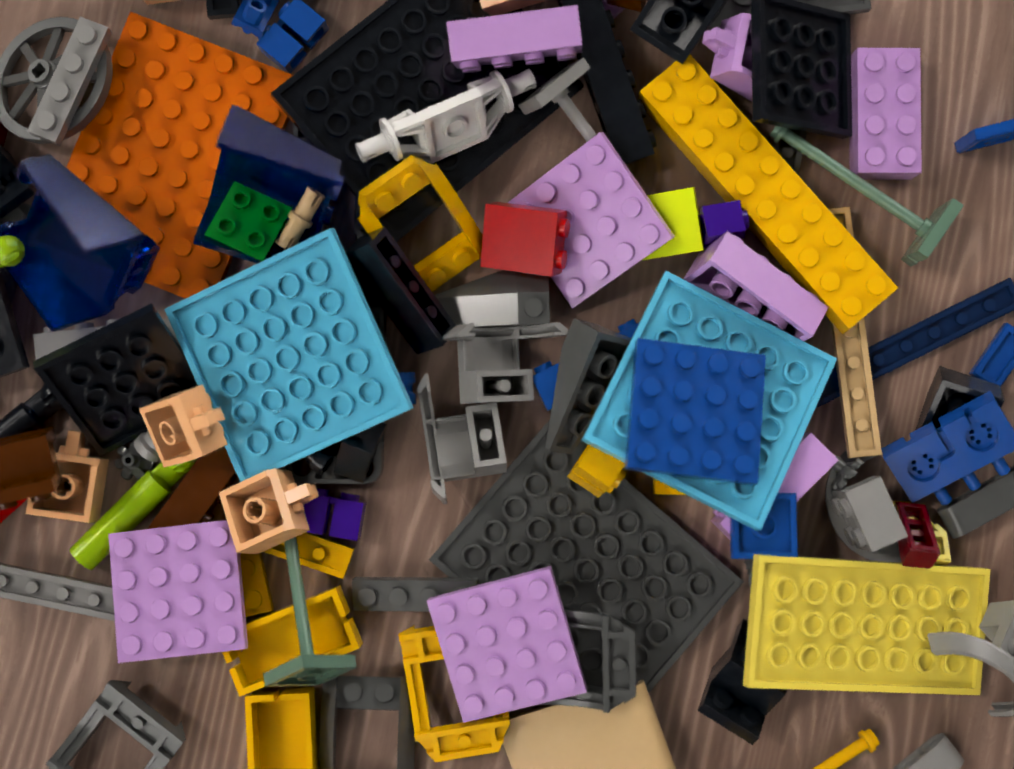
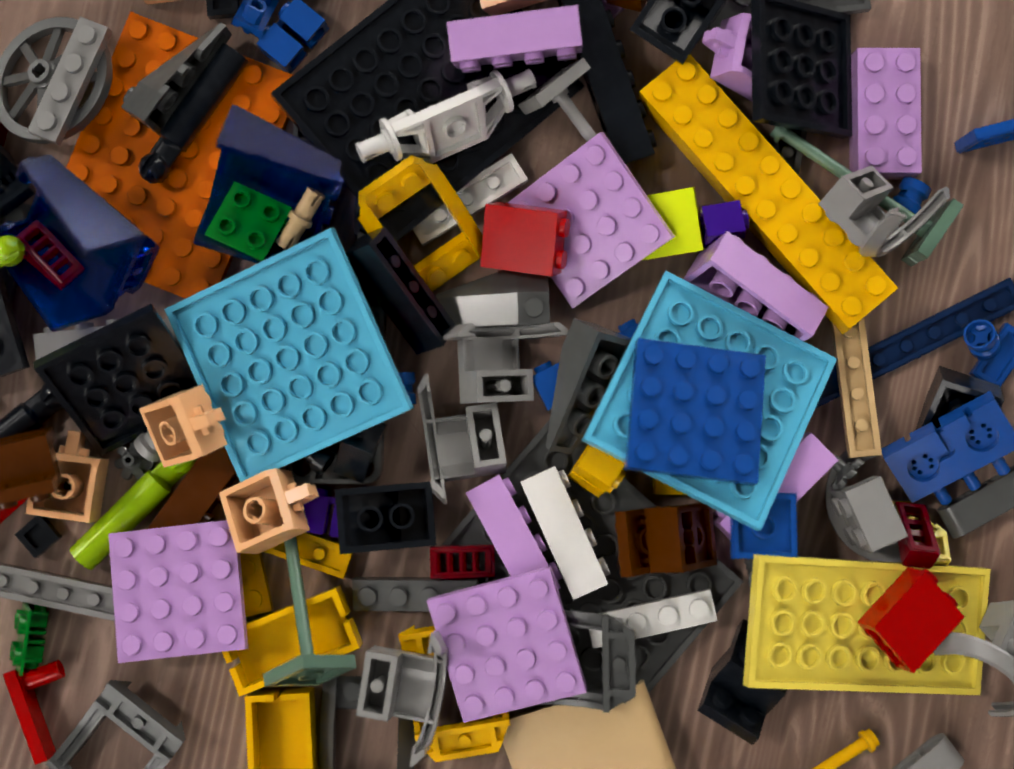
(21, 652): none -> green hinge
(28, 708): none -> red piece
(38, 536): none -> black plate
(47, 239): none -> dark red slope
(164, 89): none -> dark grey wedge
(192, 113): none -> black piece
(385, 517): none -> black slope
(406, 688): none -> light grey piece
(436, 573): none -> dark red slope
(483, 189): none -> white plate
(508, 527): none -> lavender brick
(564, 532): none -> white brick
(663, 615): none -> white plate
(665, 539): none -> reddish brown bracket
(855, 209): none -> light grey piece
(911, 619): none -> red brick
(912, 193): none -> blue wheel
(979, 333): none -> blue wheel

